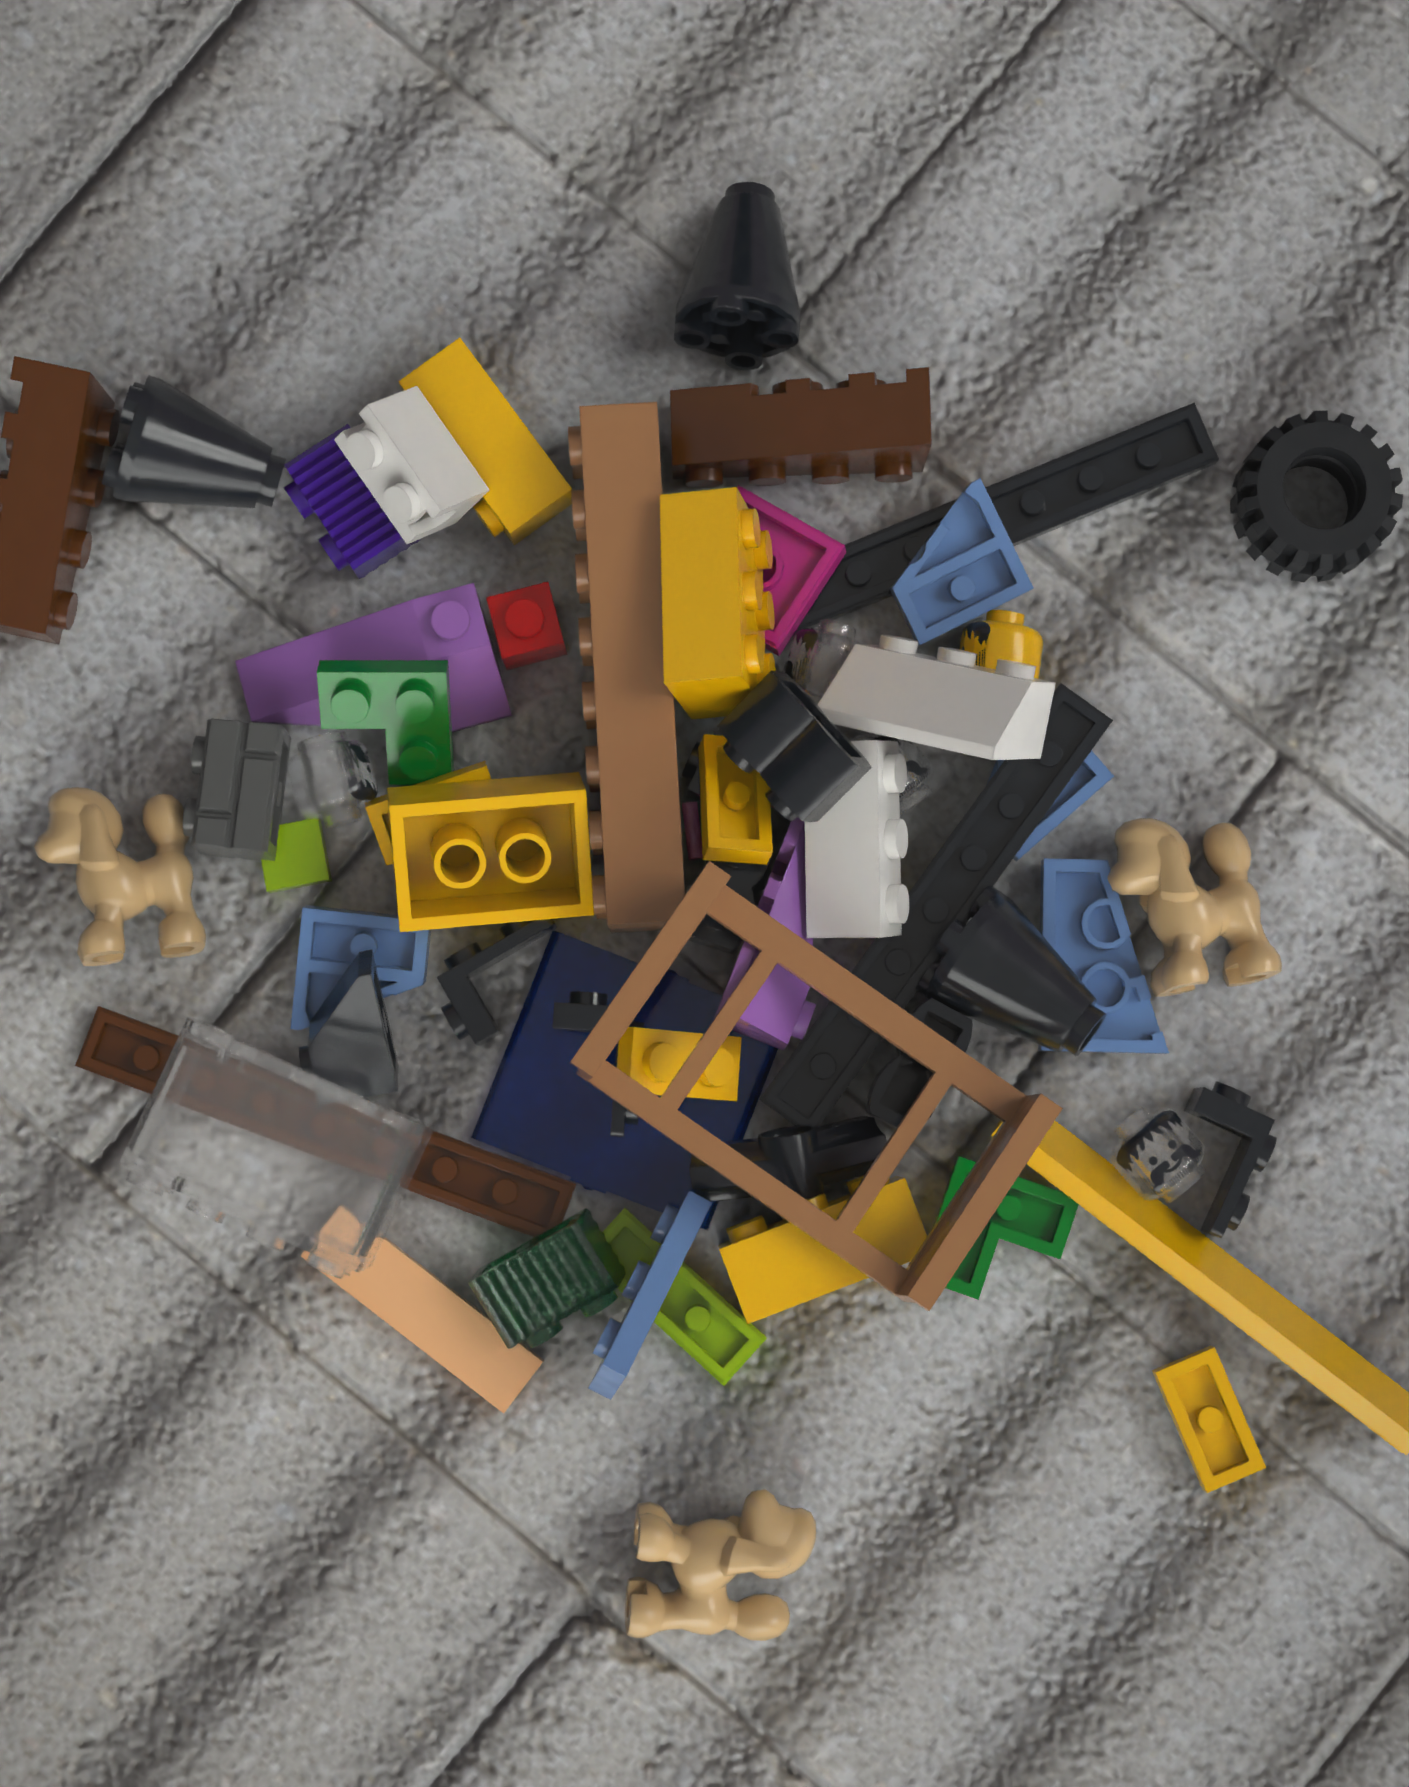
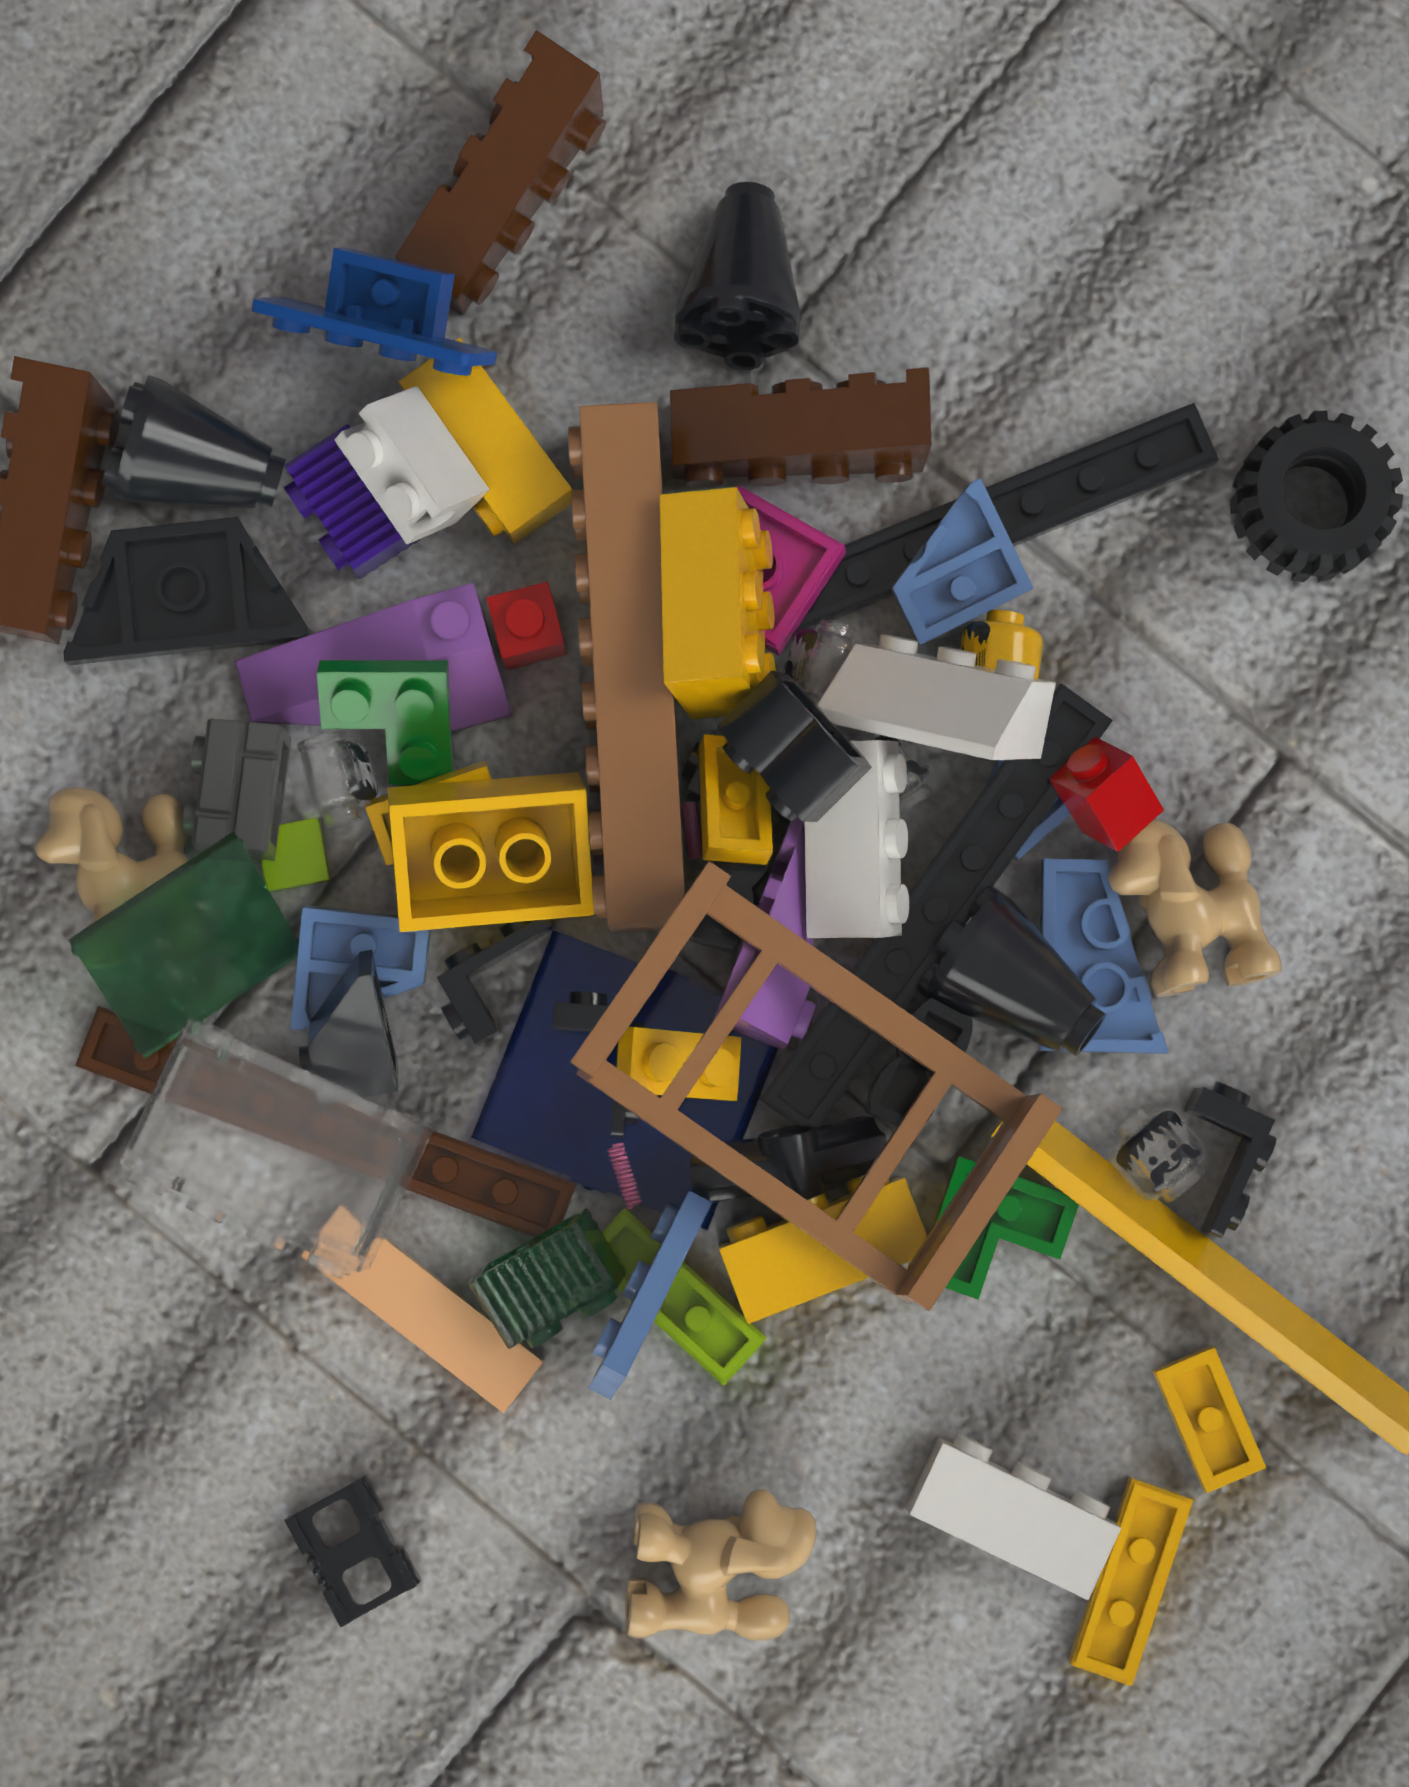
(181, 593): none -> black wing
(186, 944): none -> clear green piece
(371, 1541): none -> black piece
(383, 304): none -> blue bracket
(509, 171): none -> reddish brown wedge
(624, 1175): none -> bright pink leg
(1014, 1515): none -> white brick
(1106, 793): none -> red brick
(1131, 1582): none -> yellow tile

